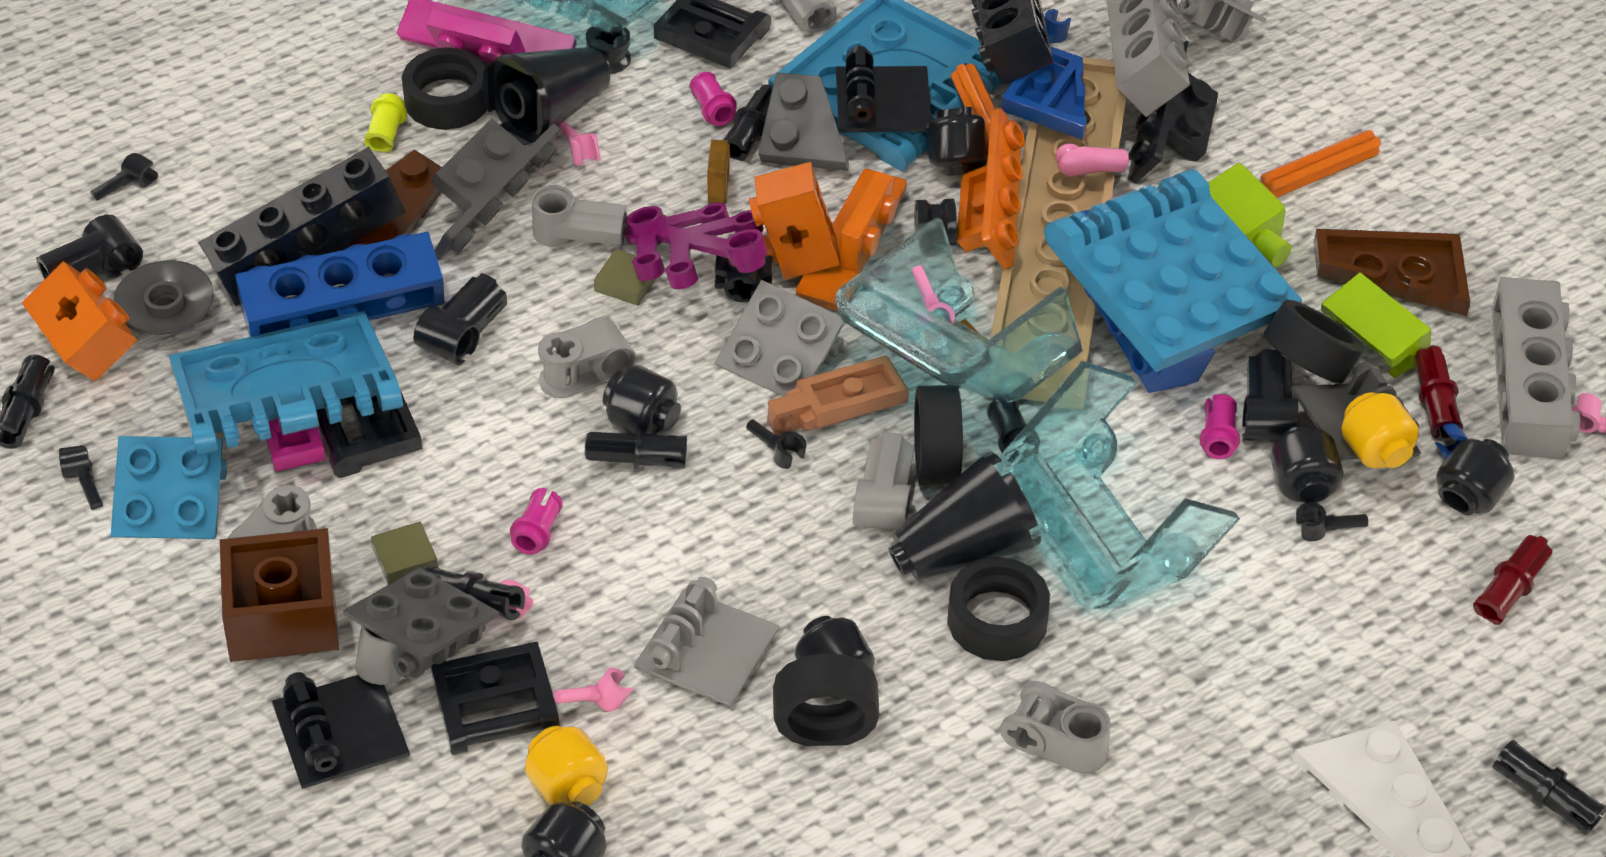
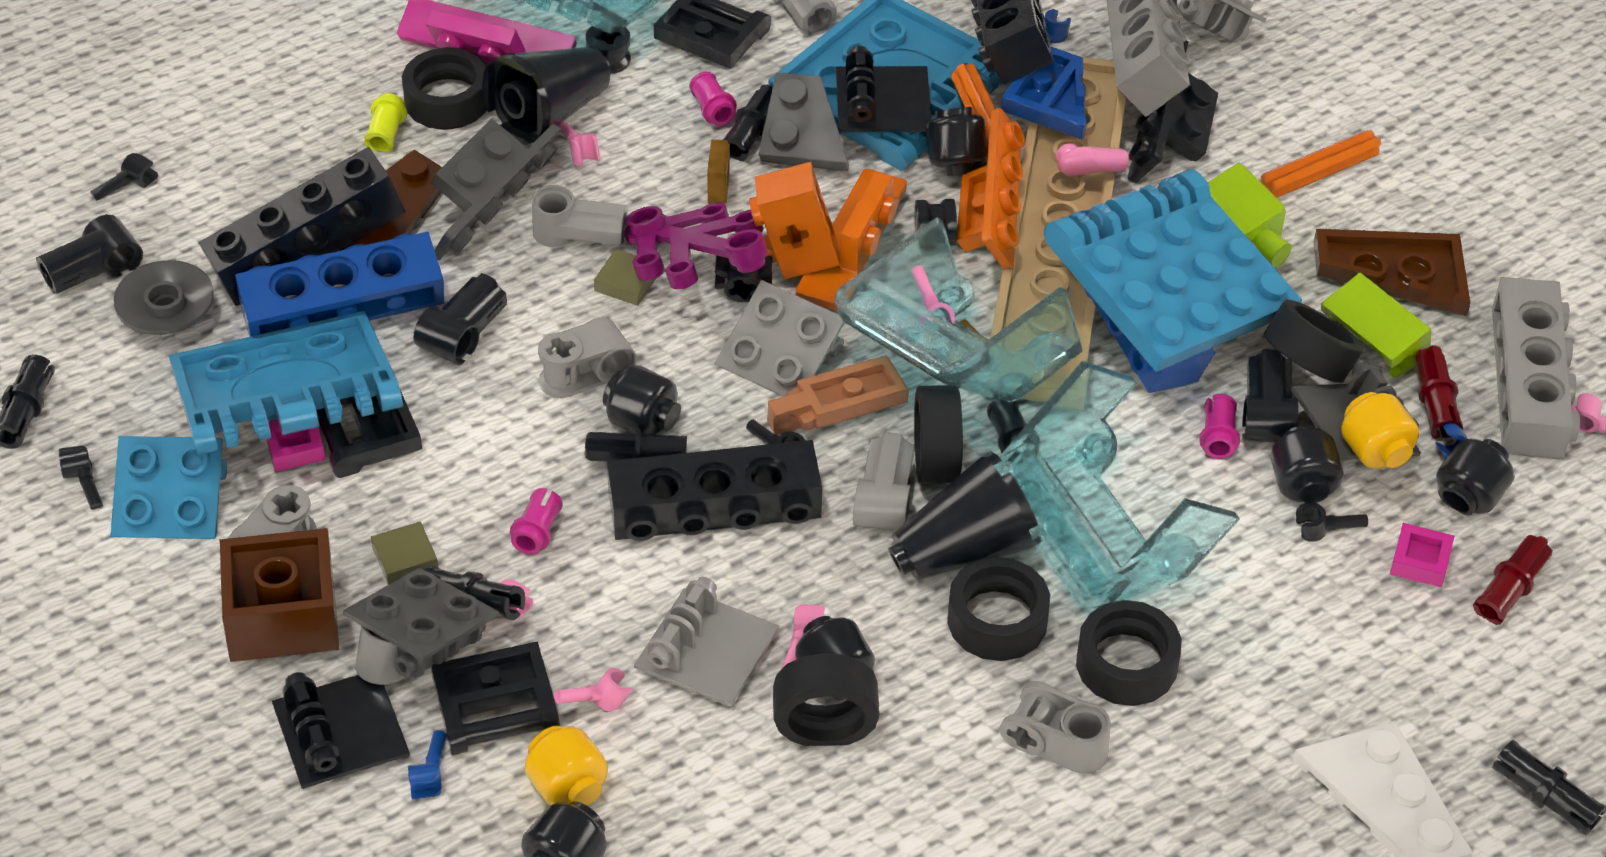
(80, 320): orange brick -> none
(426, 778): none -> blue hand
(714, 490): none -> black brick
(802, 616): none -> bright pink hand
(1121, 684): none -> black tyre
(1422, 555): none -> dark pink plate

